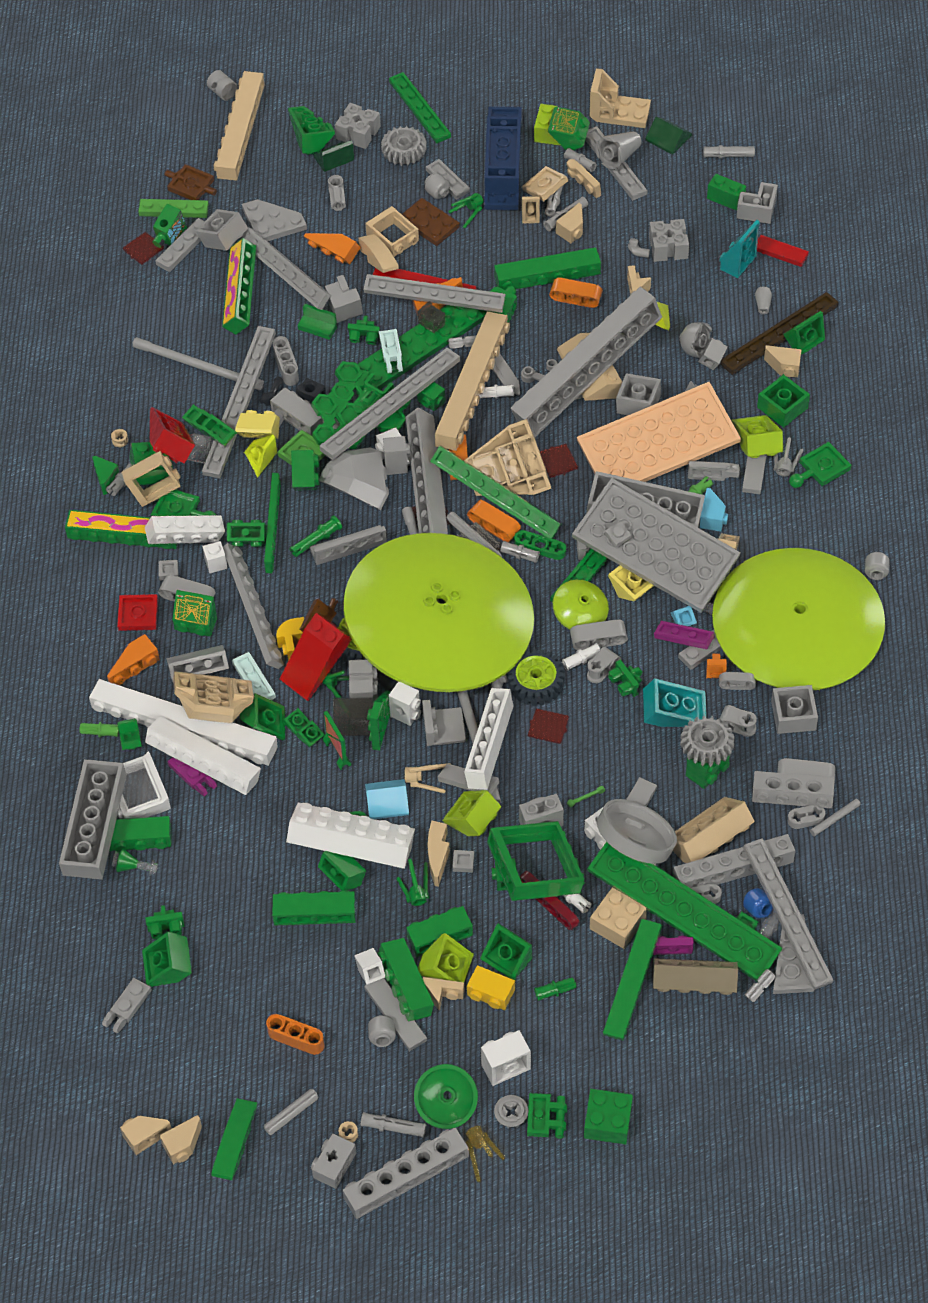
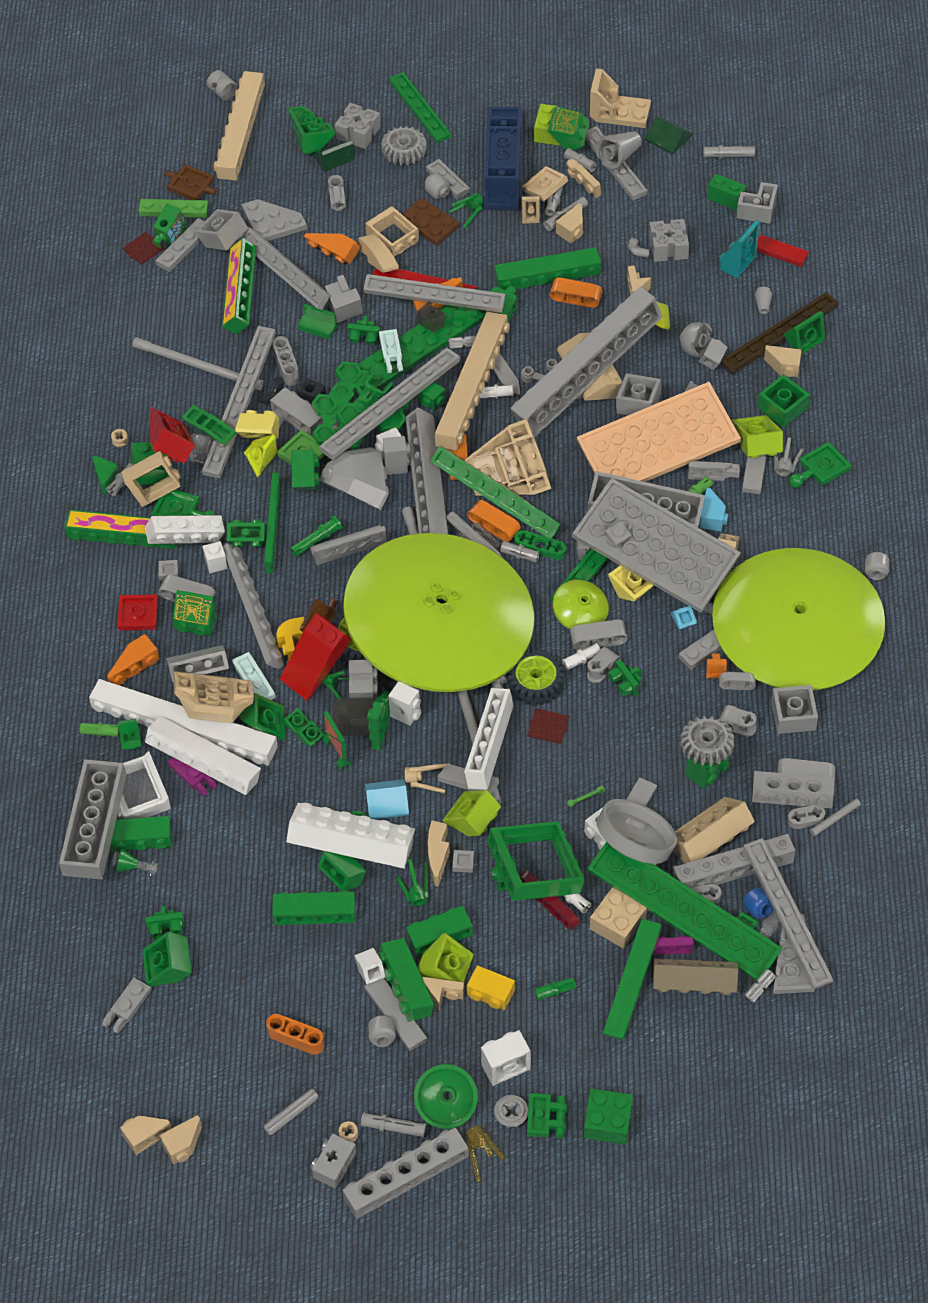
(234, 1139): green slope -> none
(443, 725): light grey bracket -> none
(507, 952): green slope -> none
(541, 810): light grey brick -> none
(558, 460): clear red piece -> none
(672, 704): teal slope -> none
(684, 635): magenta tile -> none

